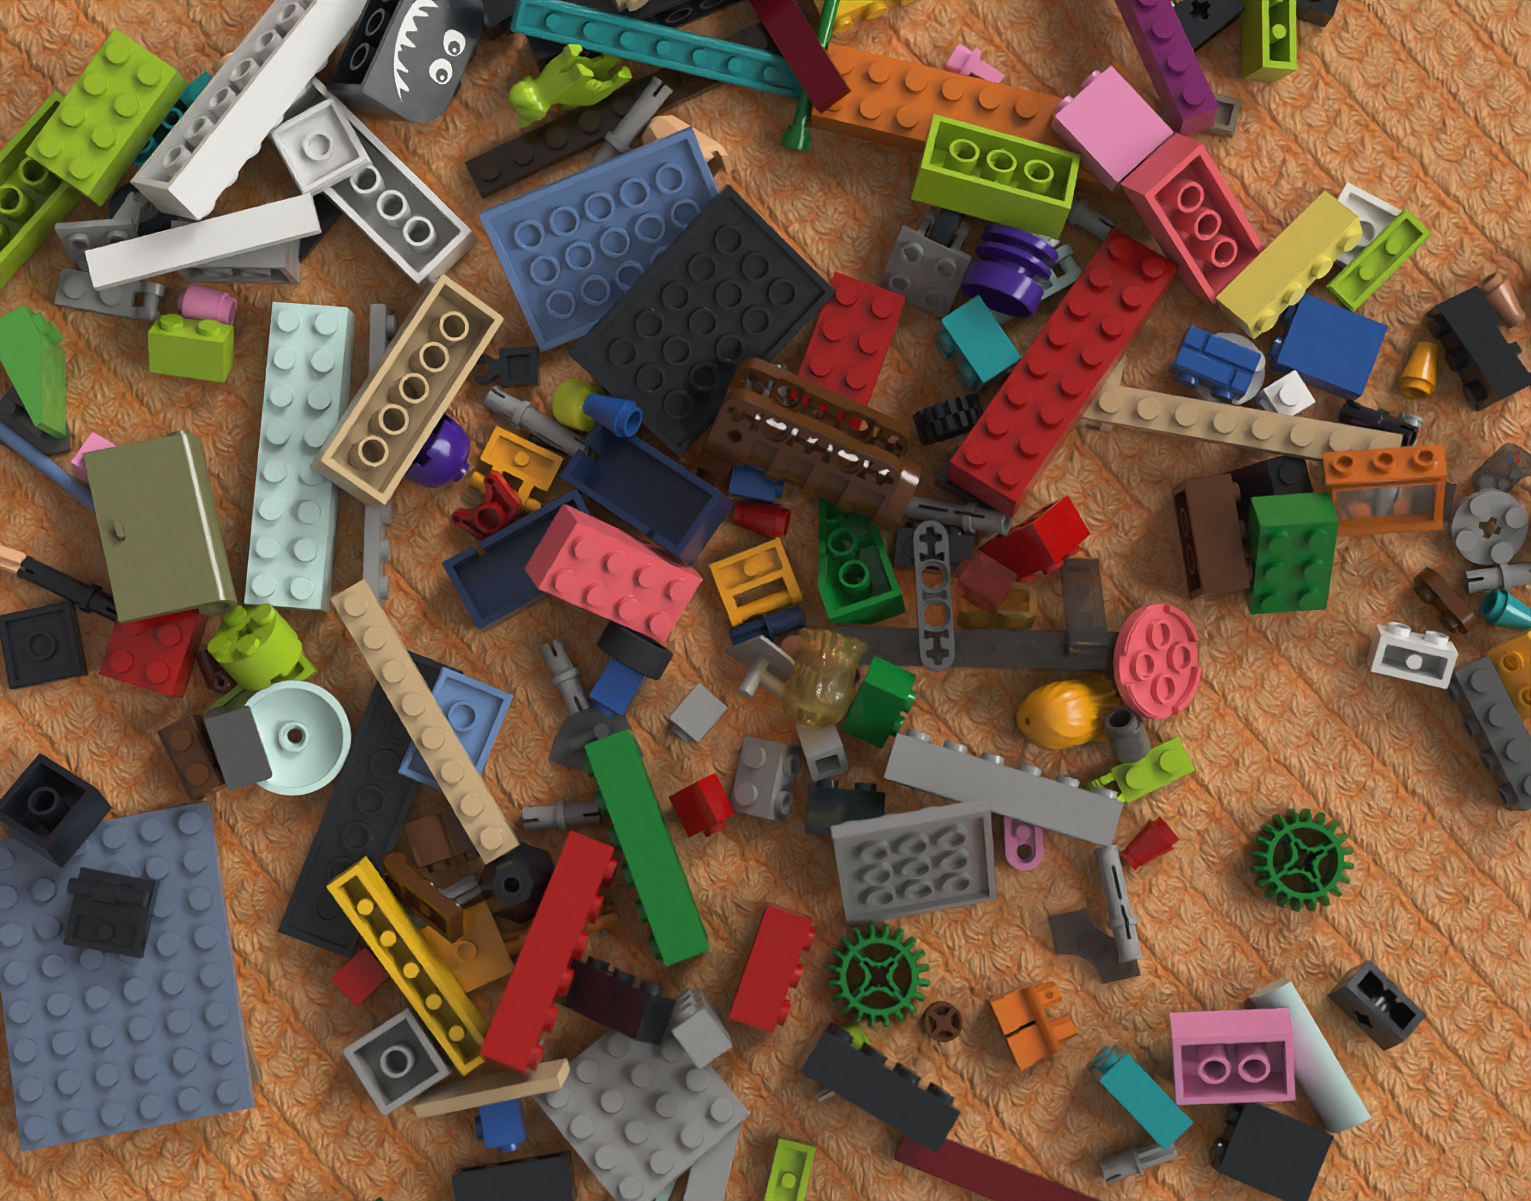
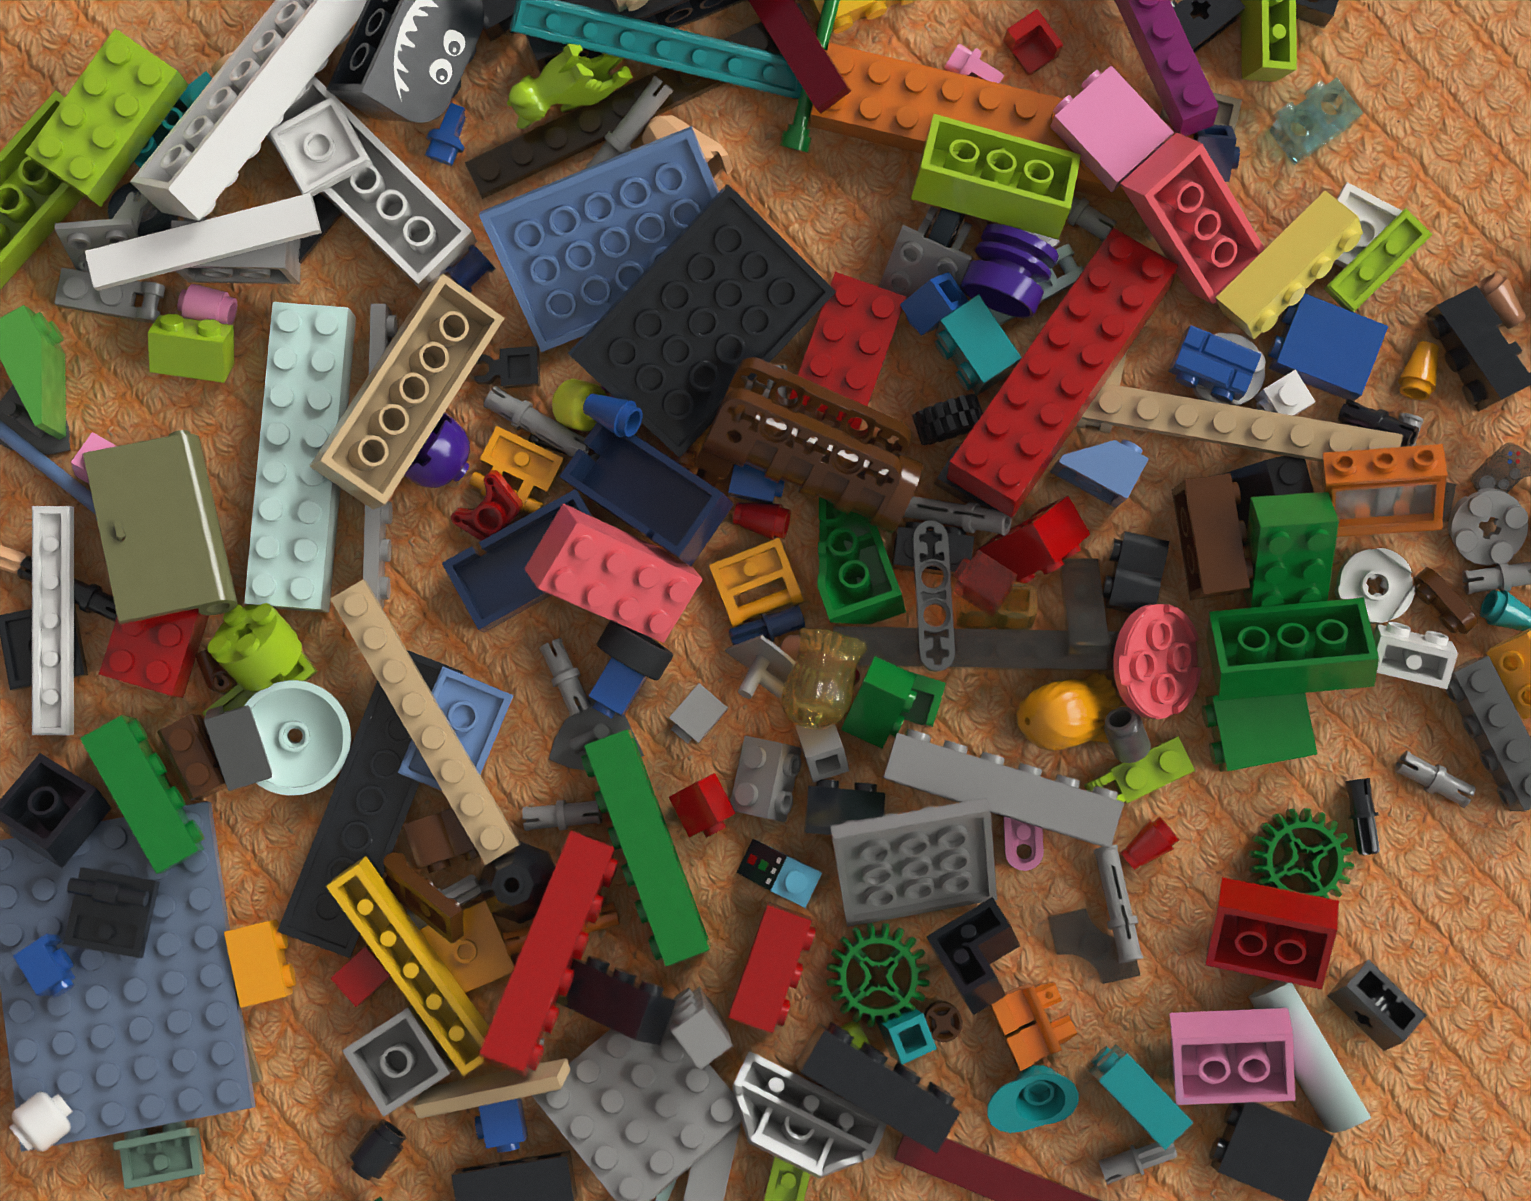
(41, 1121): none -> white head
(46, 966): none -> blue brick
(52, 620): none -> white tile
(144, 792): none -> green wedge
(160, 1156): none -> sand green bracket
(259, 963): none -> light orange brick
(377, 1150): none -> black brick
(445, 141): none -> blue piece
(470, 268): none -> clear blue bush
(779, 873): none -> slope
(802, 1120): none -> light grey wedge
(907, 1036): none -> teal brick
(926, 702): none -> green panel
(933, 302): none -> blue brick
(968, 949): none -> black brick
(1032, 1100): none -> teal piece
(1033, 42): none -> red panel
(1103, 470): none -> medium blue slope
(1136, 572): none -> black brick
(1221, 147): none -> dark blue brick
(1258, 730): none -> green brick
(1272, 933): none -> red brick
(1292, 649): none -> green brick
(1318, 125): none -> clear light blue brick
(1363, 816): none -> black axle
(1395, 581): none -> white plate
(1435, 779): none -> light grey pin

